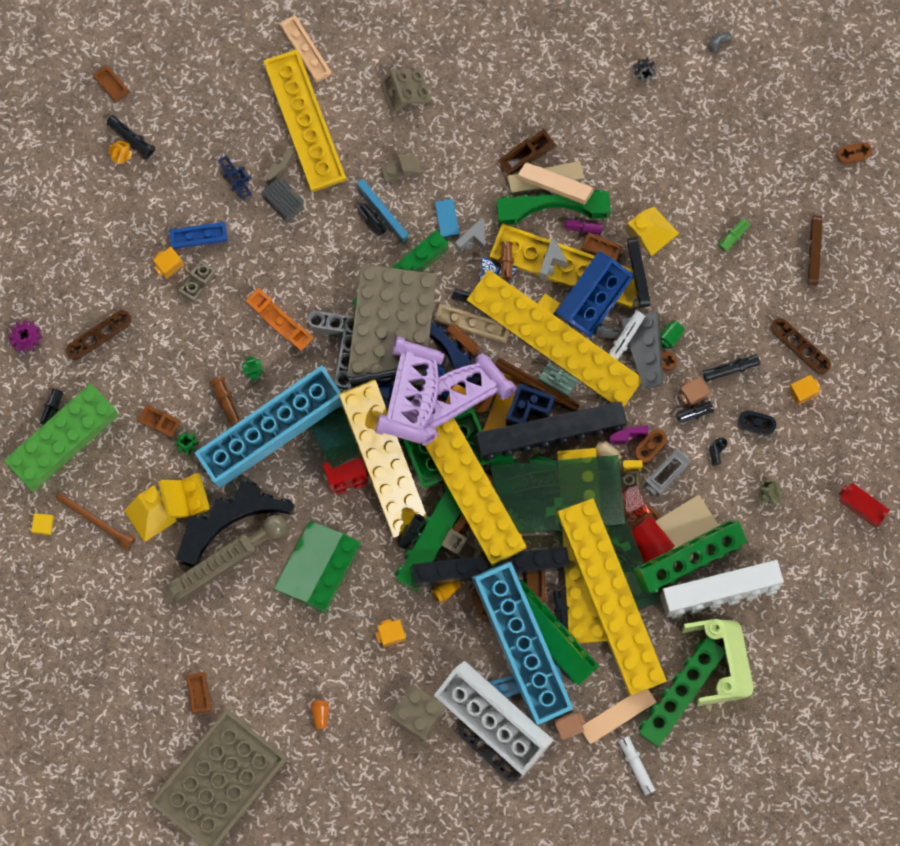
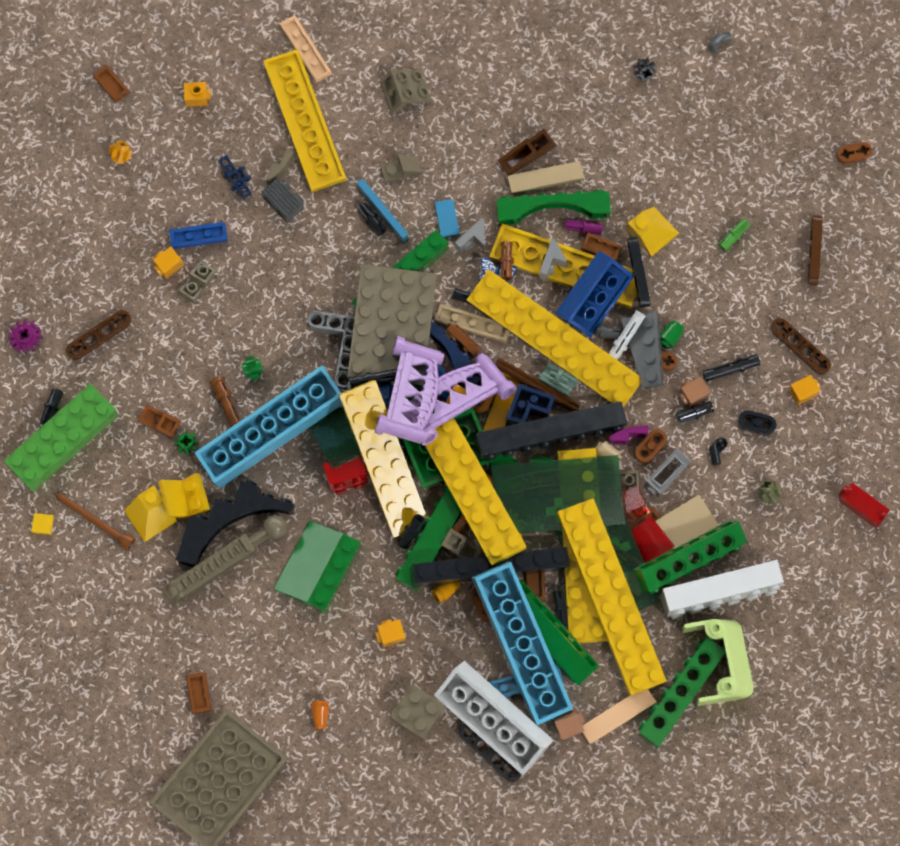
(136, 141): black pin -> none
(196, 94): none -> light orange brick
(278, 320): orange slope -> none
(549, 303): yellow tile -> none
(555, 183): light nougat tile -> none
(632, 465): yellow tile -> none
(636, 765): white pin -> none

